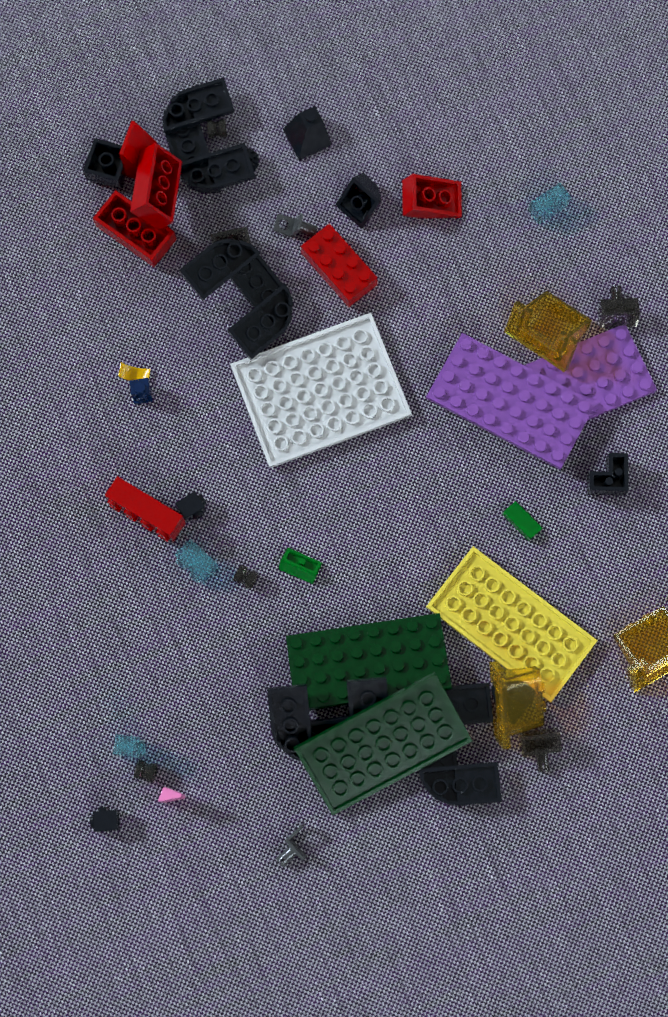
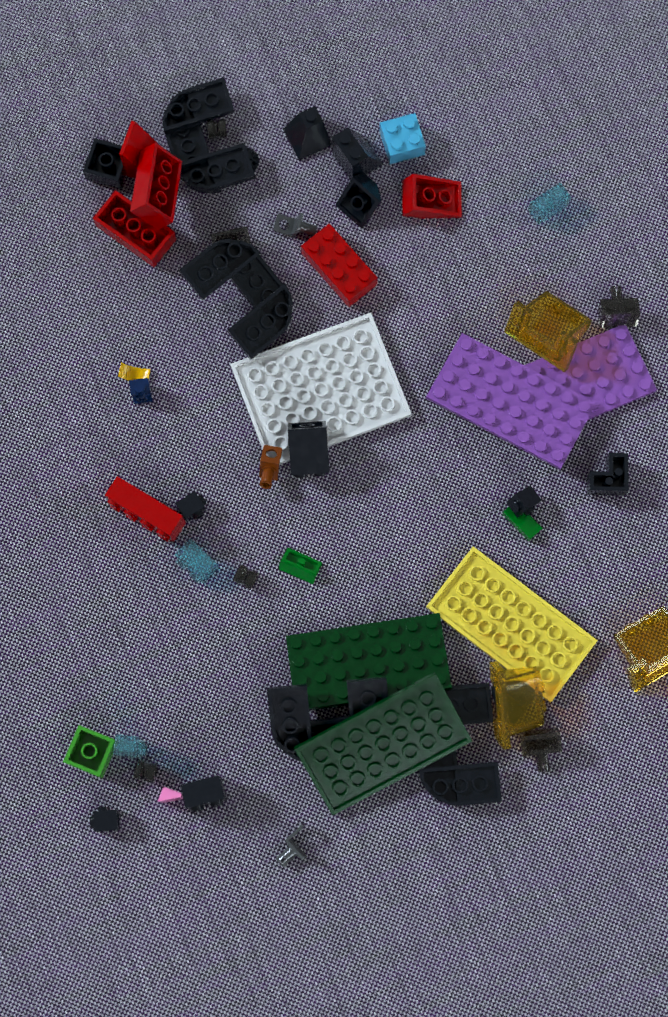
(90, 751): none -> bright green brick
(203, 793): none -> black brick
(269, 466): none -> dark orange bracket
(308, 448): none -> black slope
(354, 153): none -> black slope
(402, 138): none -> medium azure brick
(524, 502): none -> black brick

